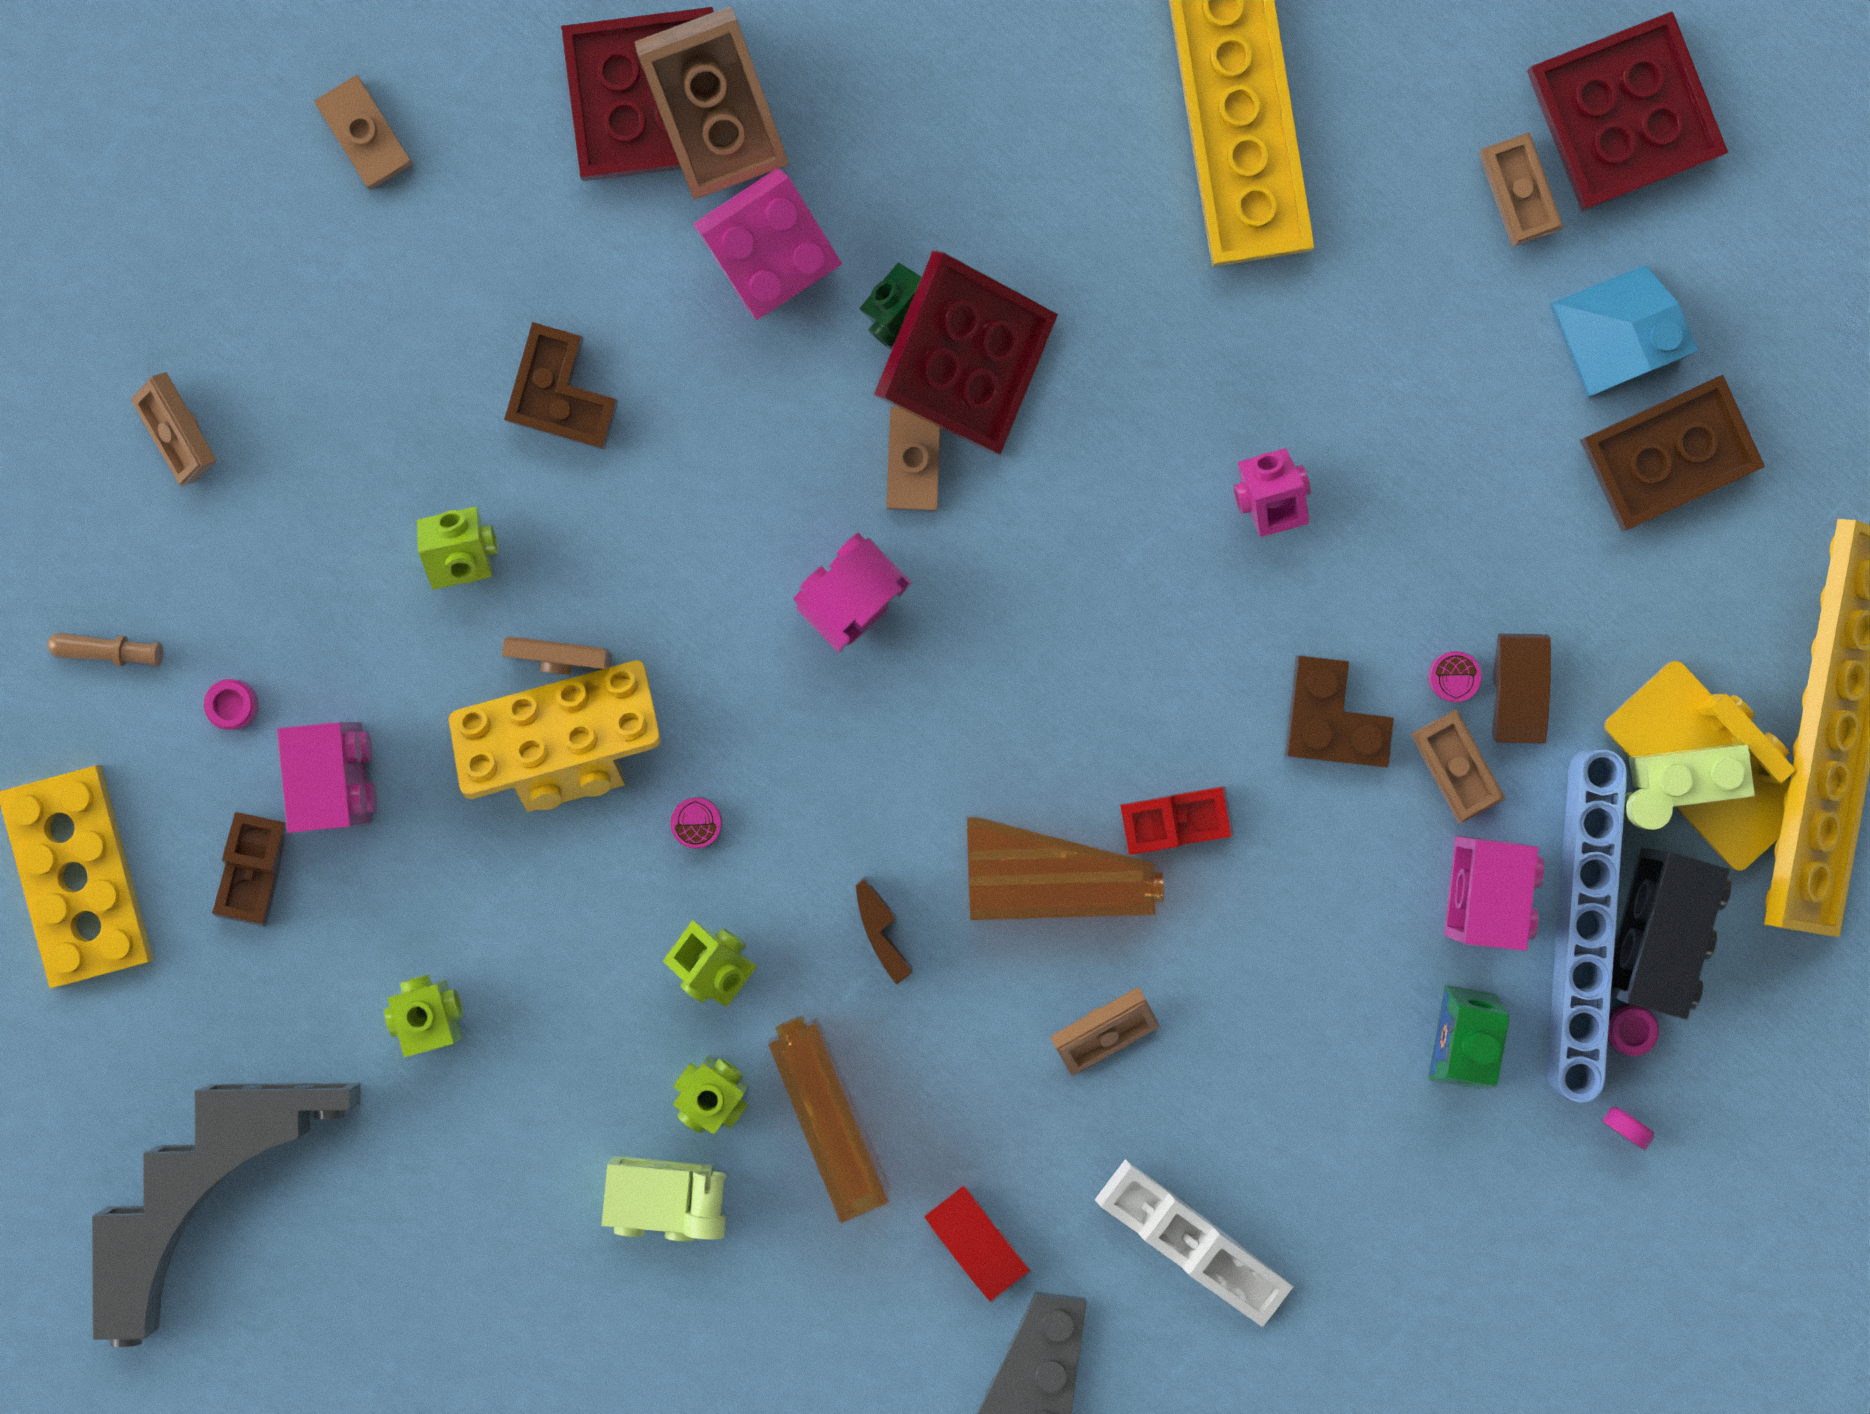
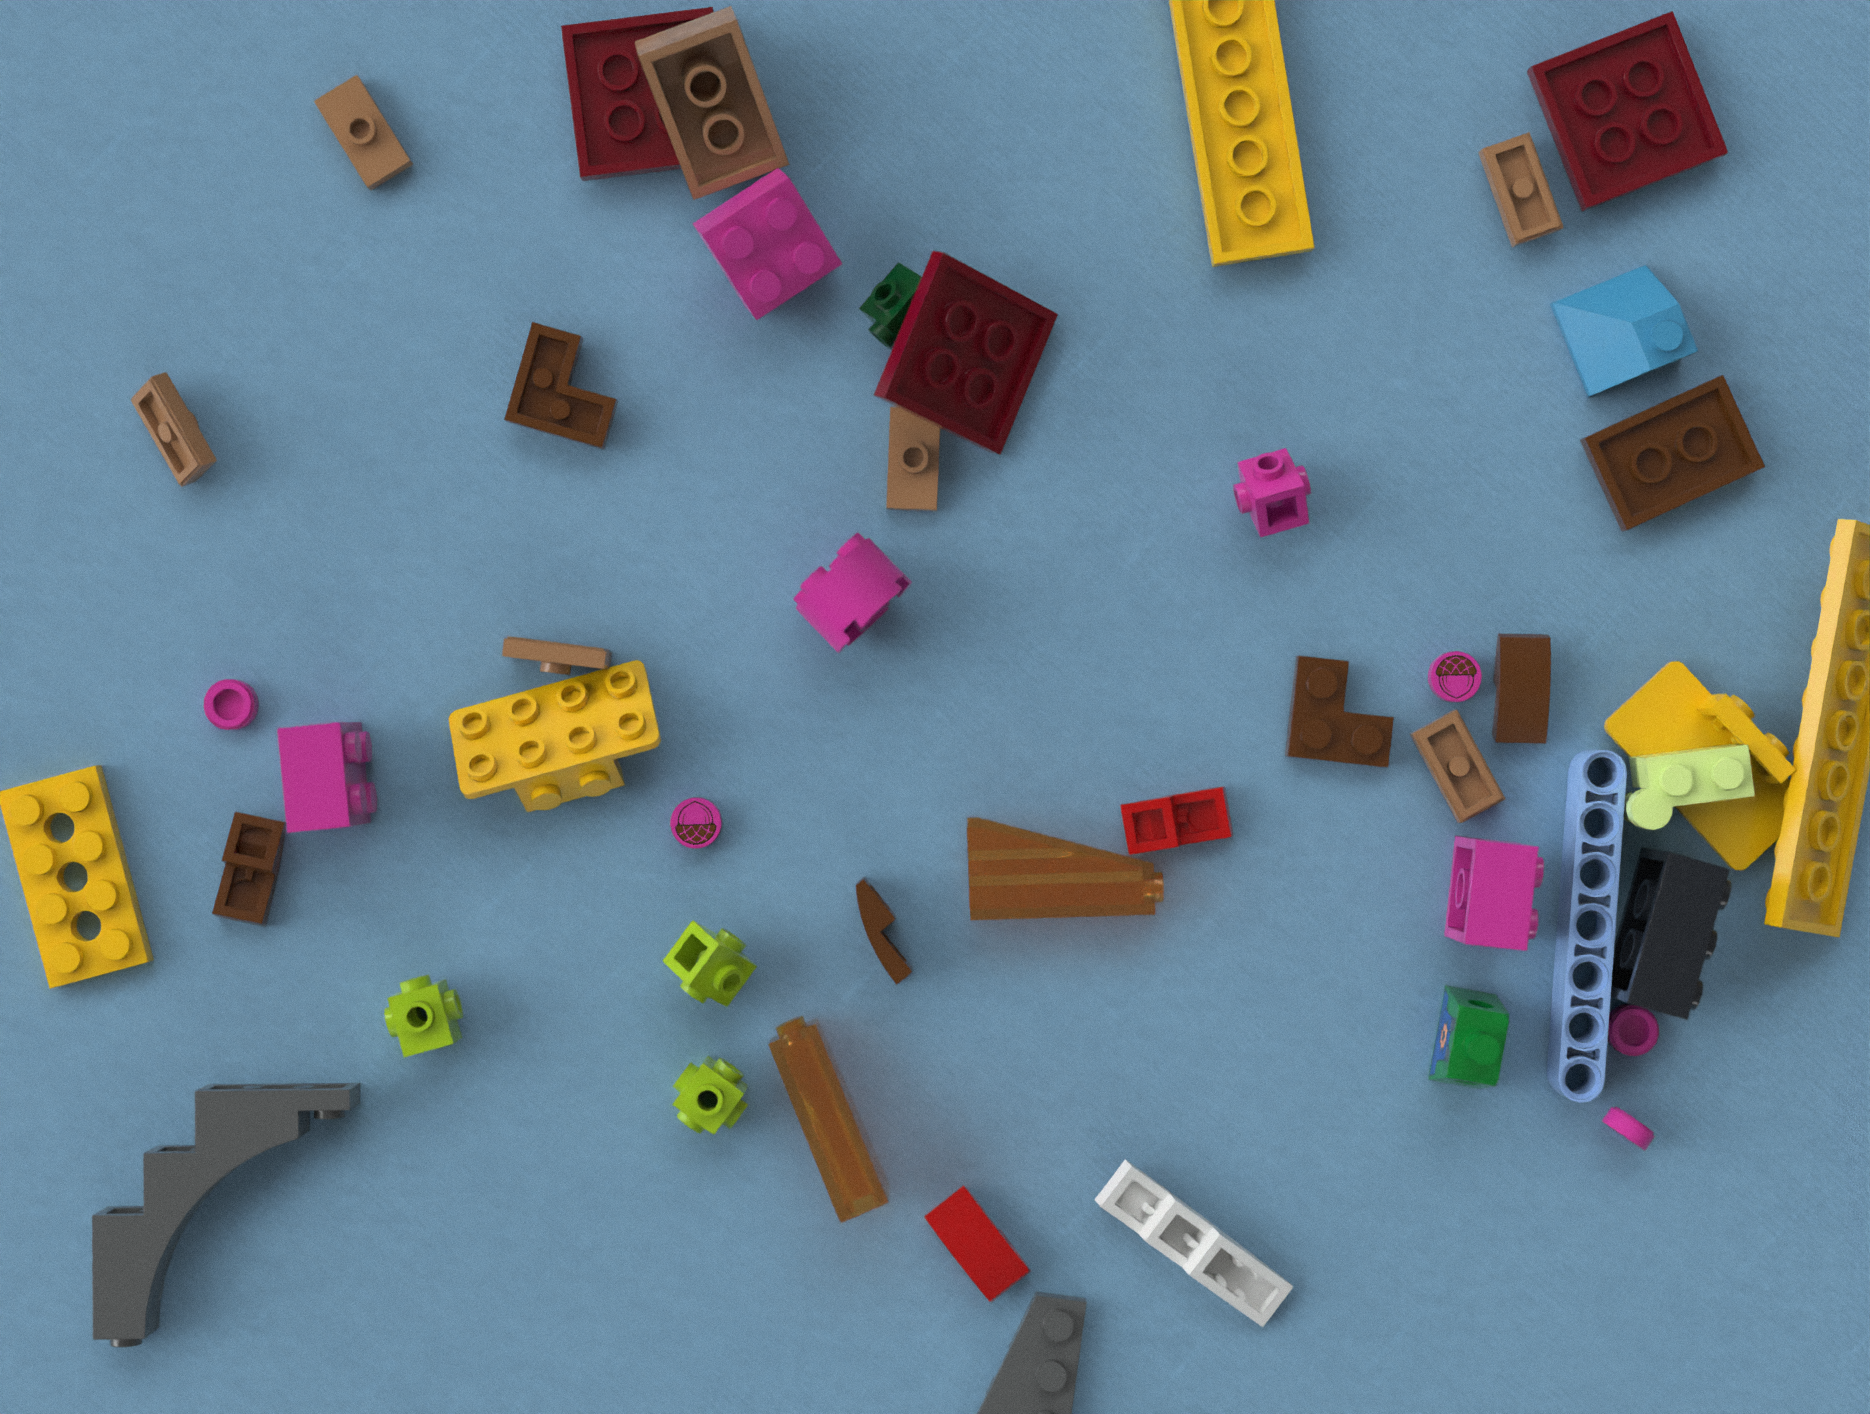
(93, 648): medium nougat piece -> none
(456, 547): lime brick -> none
(664, 1197): yellowish green hinge -> none
(1105, 1031): medium nougat plate -> none

